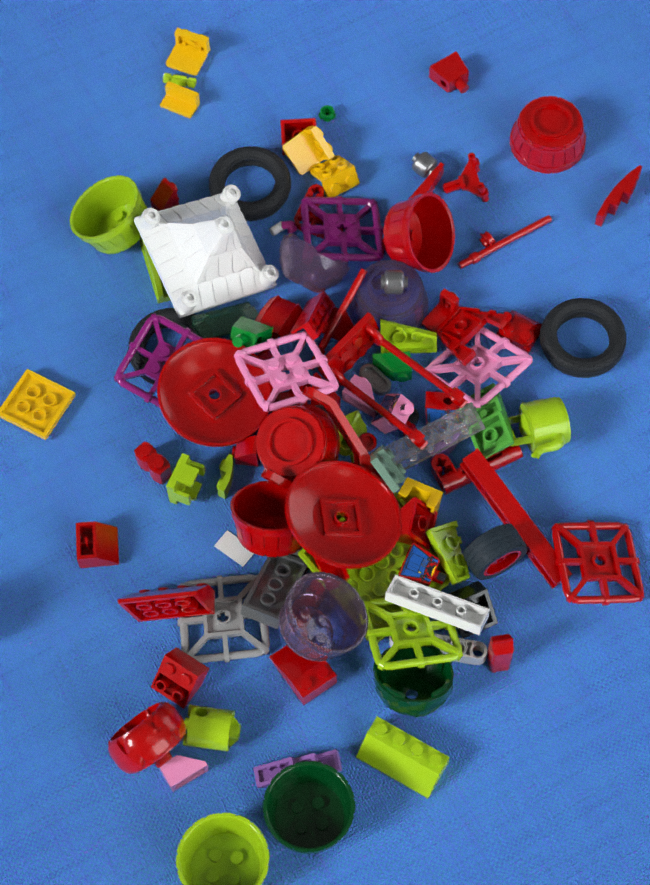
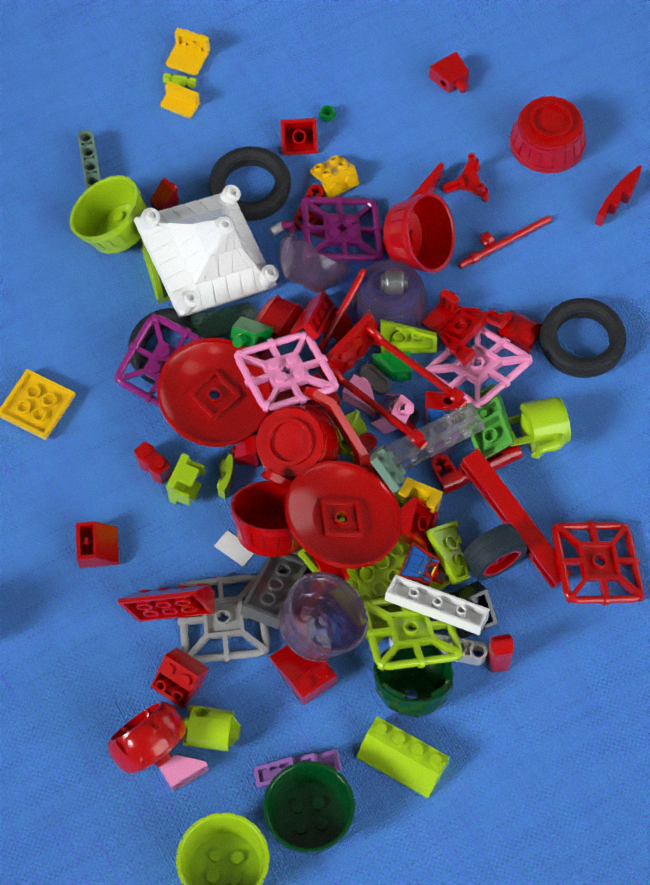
(89, 163): none -> sand green beam
(308, 149): yellow bracket -> none
(423, 164): flat silver head -> none

